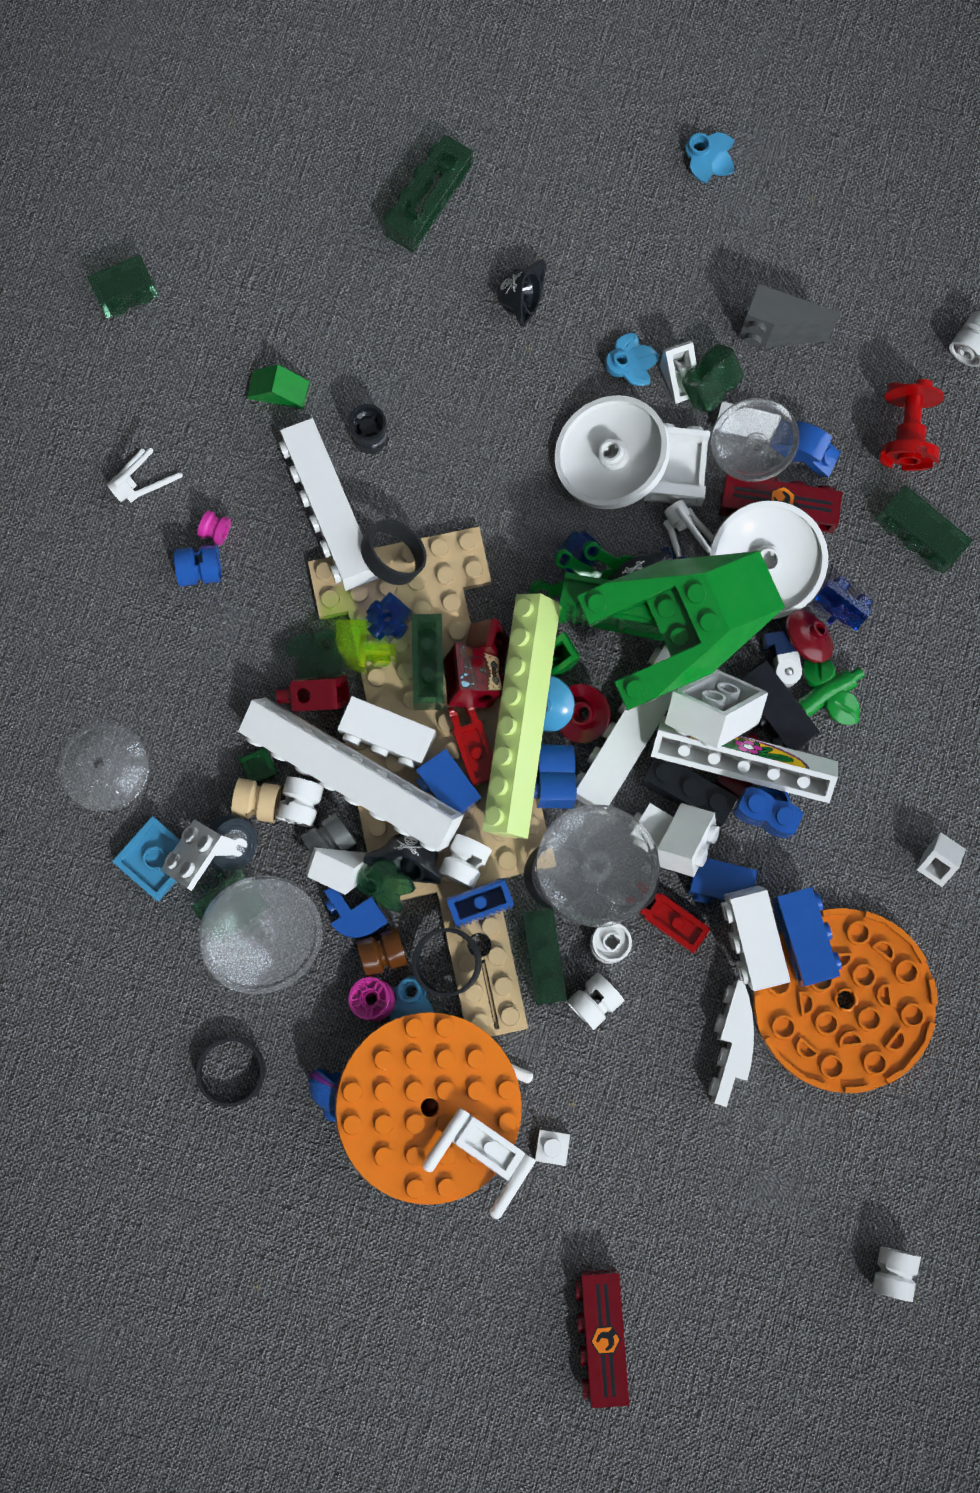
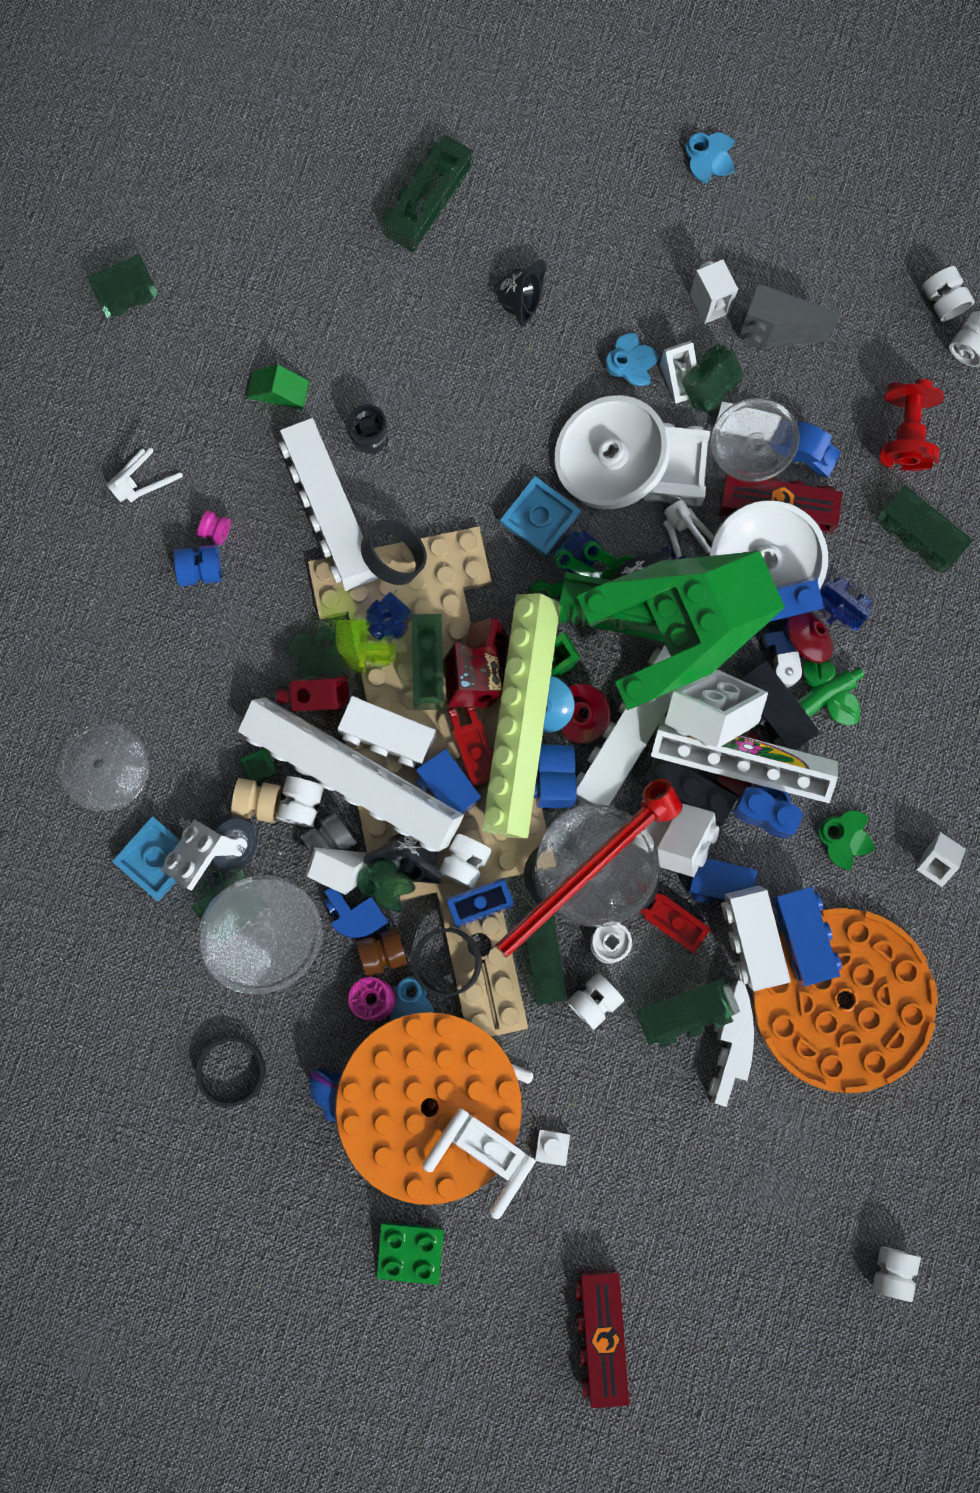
(410, 1253): none -> green hinge
(540, 516): none -> dark azure plate
(659, 804): none -> red piece
(688, 1013): none -> clear green brick
(713, 291): none -> white brick
(799, 597): none -> blue brick
(849, 840): none -> green plate
(948, 294): none -> white wheel

